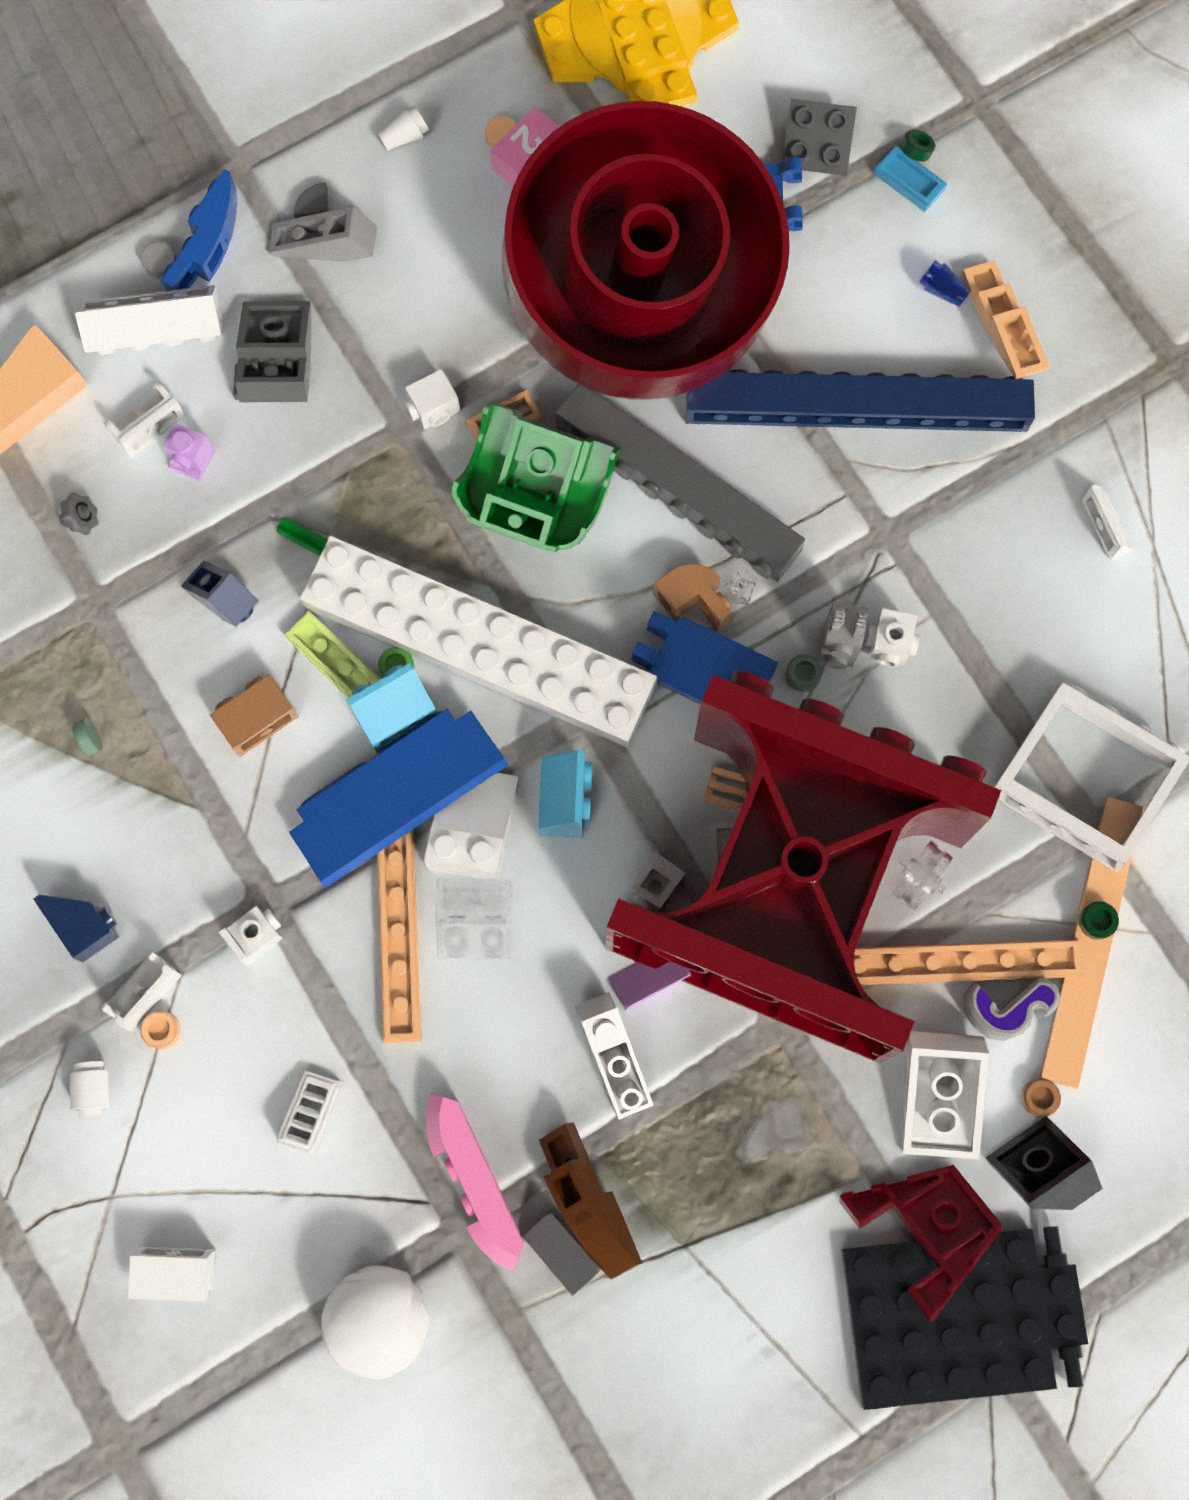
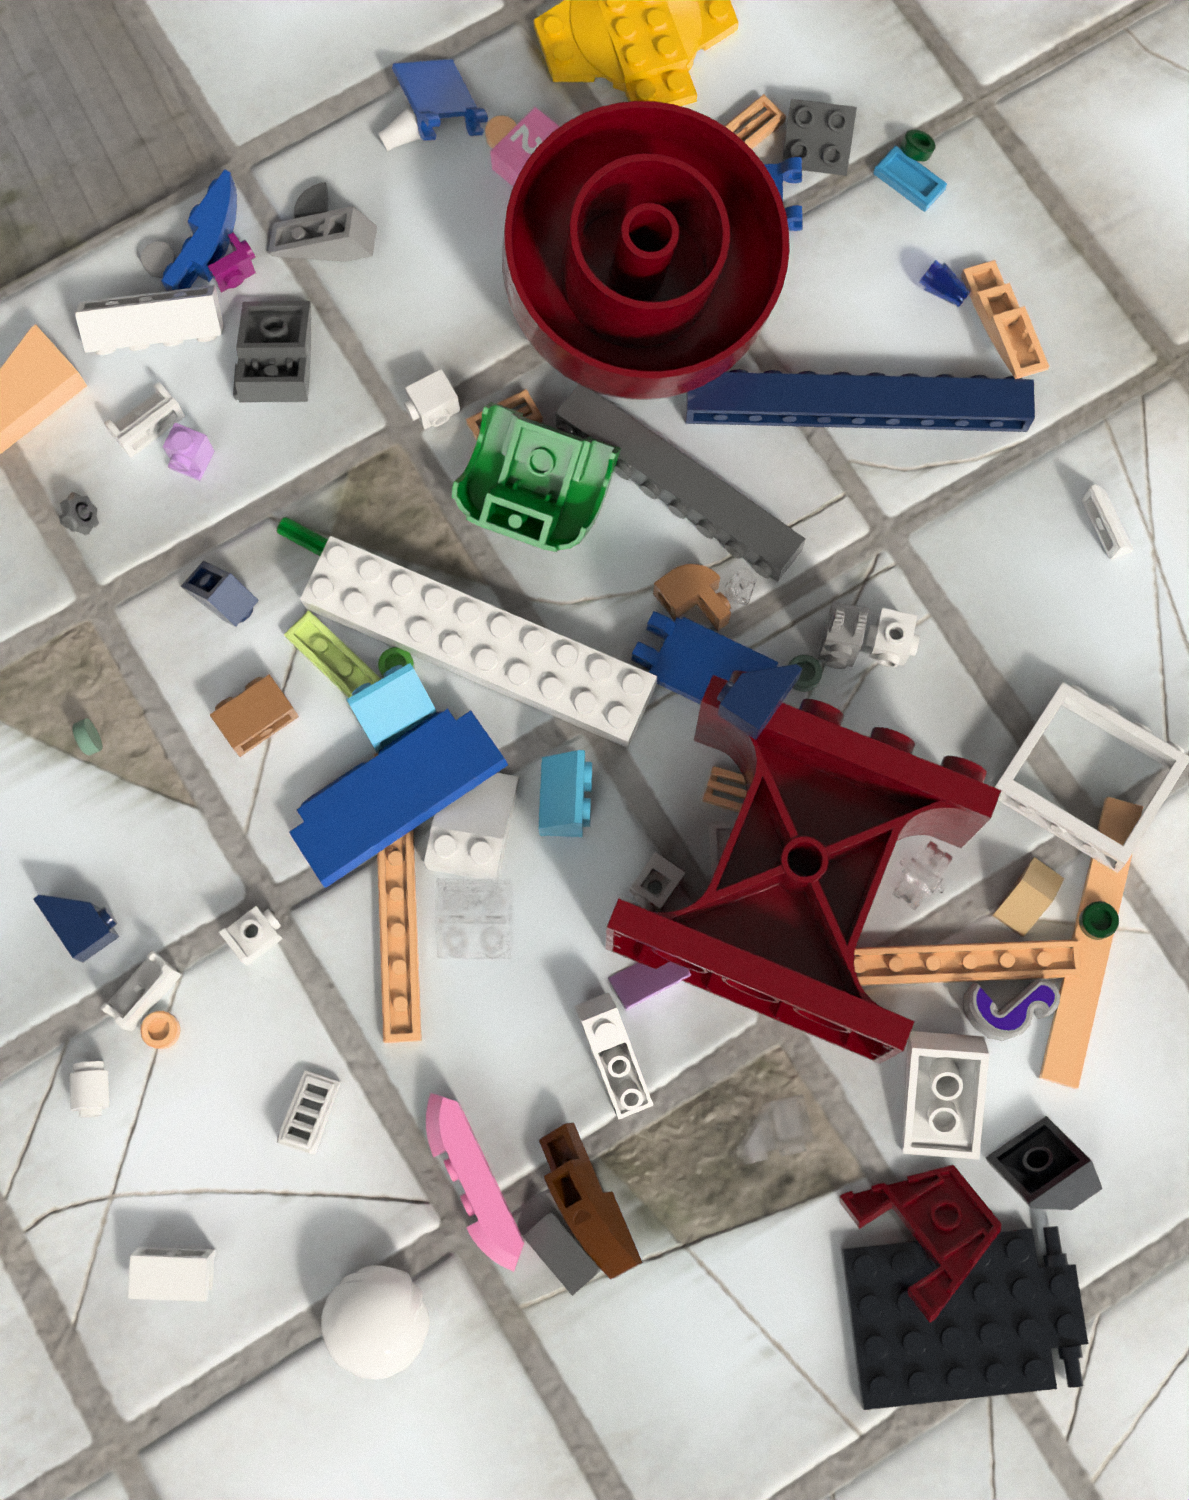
(235, 267): none -> magenta bracket
(436, 93): none -> blue flag
(756, 697): none -> dark blue slope
(772, 110): none -> light nougat tile
(1029, 897): none -> tan slope
(1040, 1097): medium nougat tile -> none

